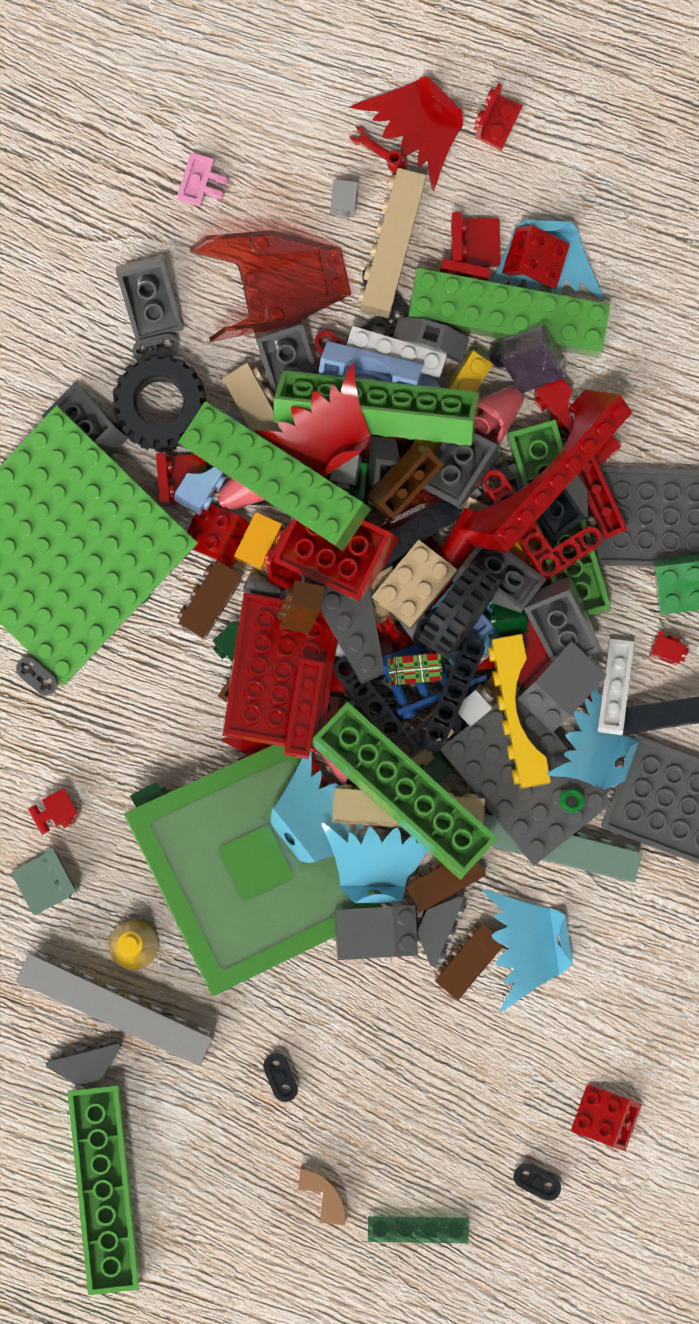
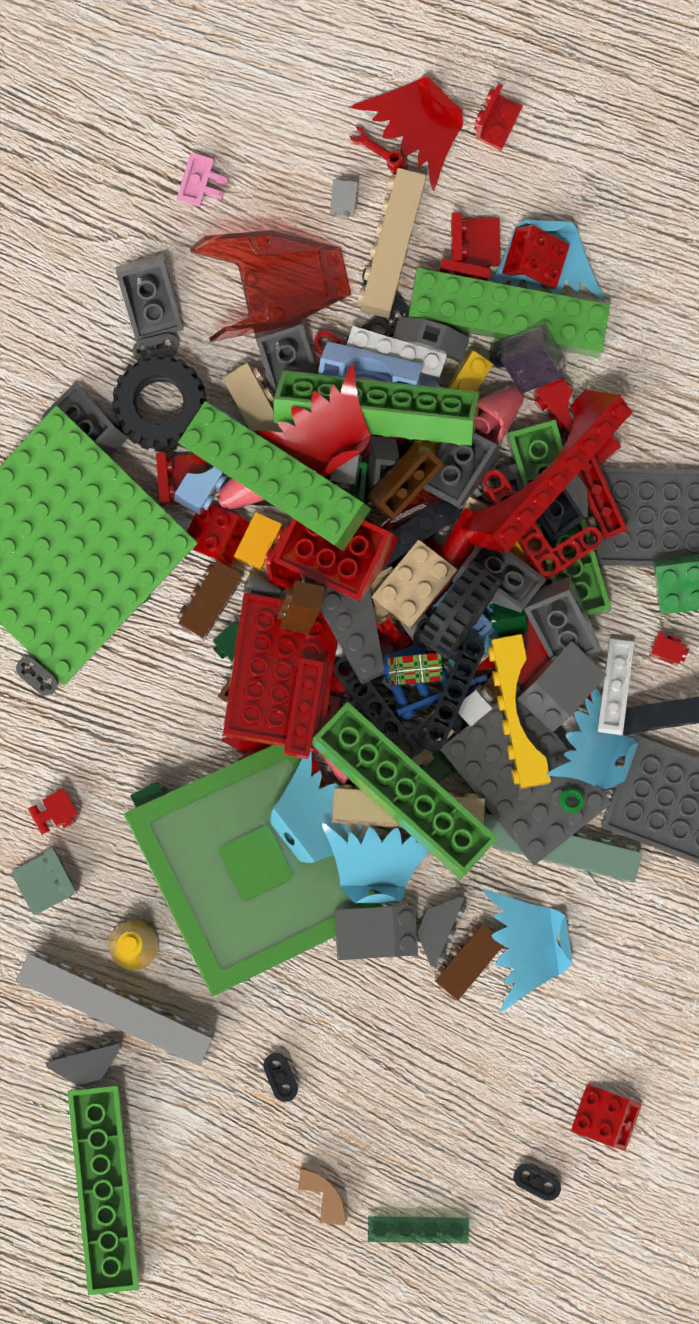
(439, 885): reddish brown brick -> none

